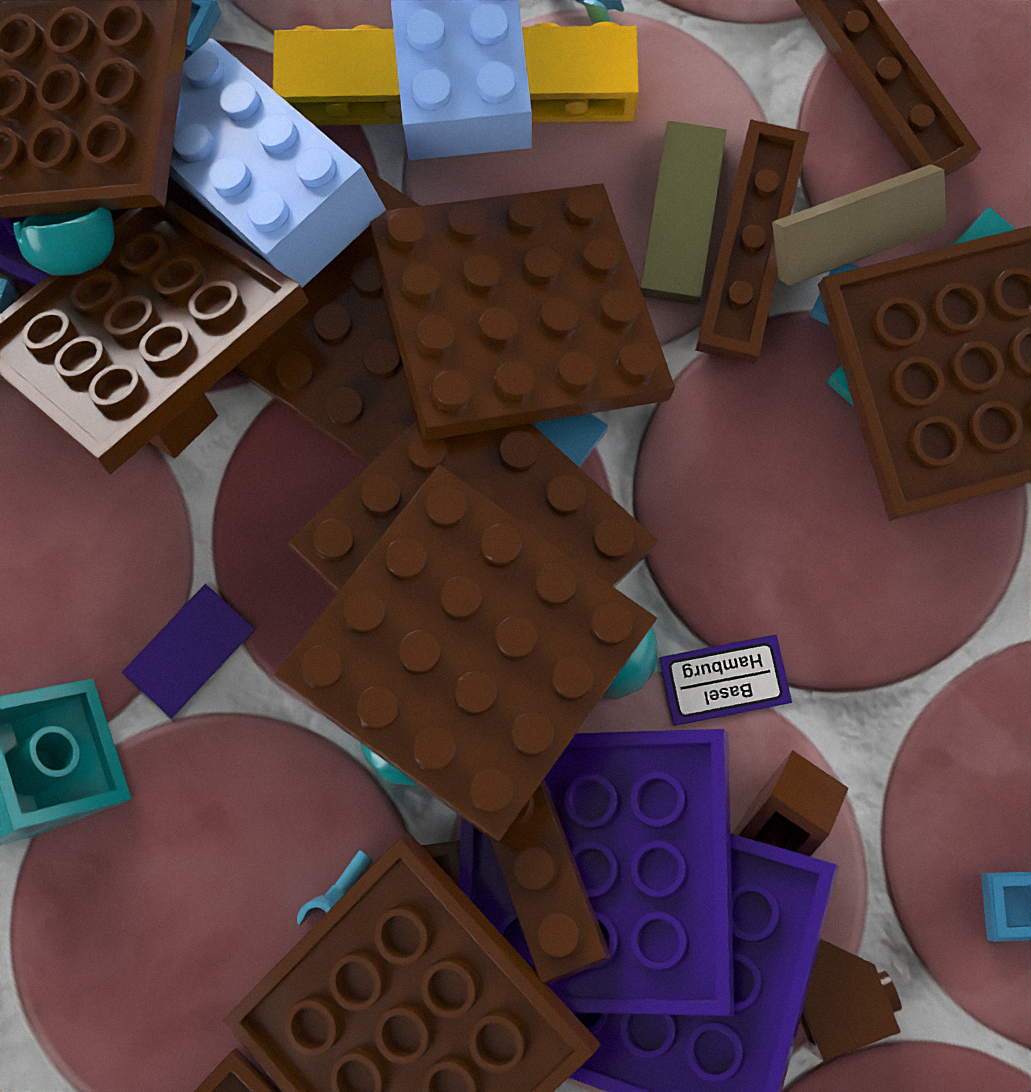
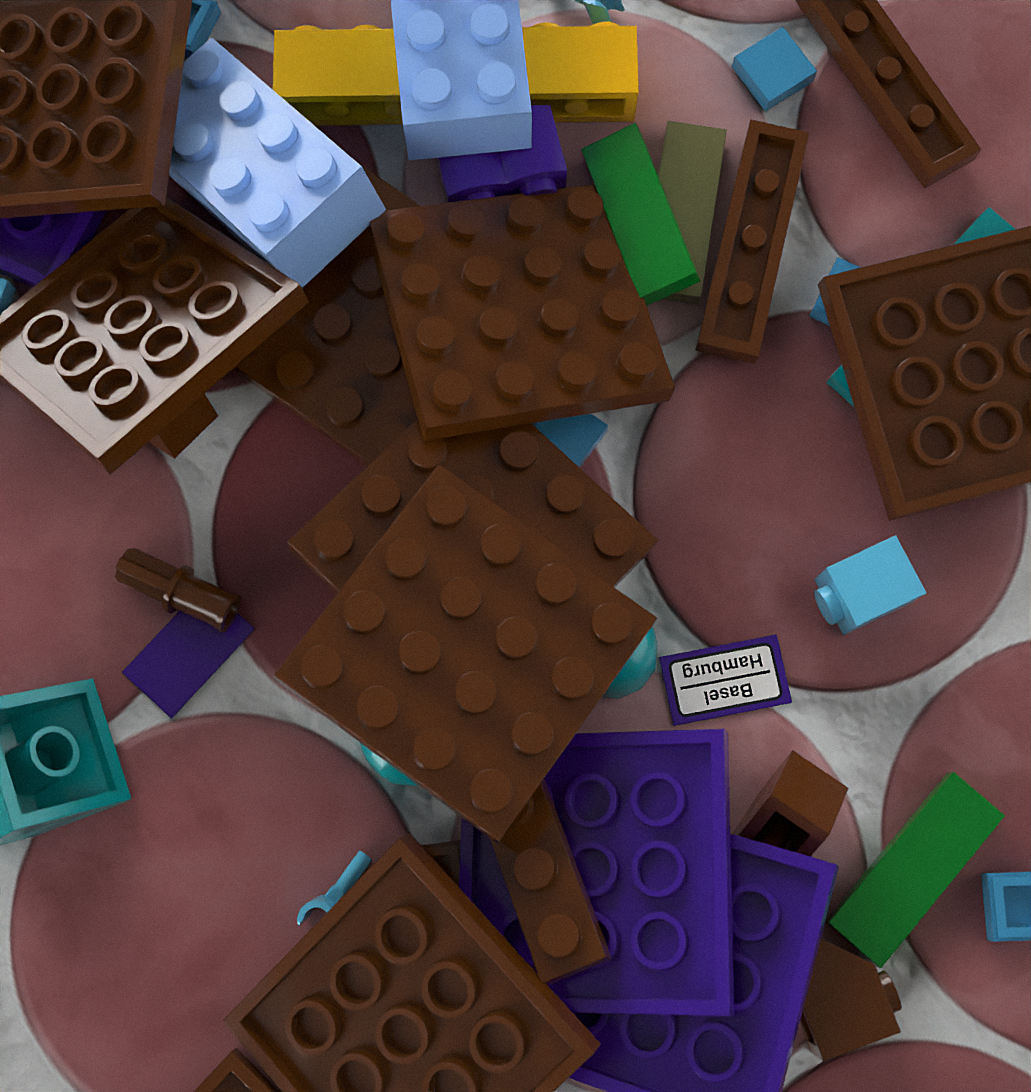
(66, 241): teal hair -> none
(178, 589): none -> reddish brown axle
(509, 172): none -> dark purple brick
(640, 215): none -> green tile
(774, 68): none -> dark azure tile
(860, 224): dark tan tile -> none
(867, 586): none -> medium azure brick
(914, 869): none -> green tile

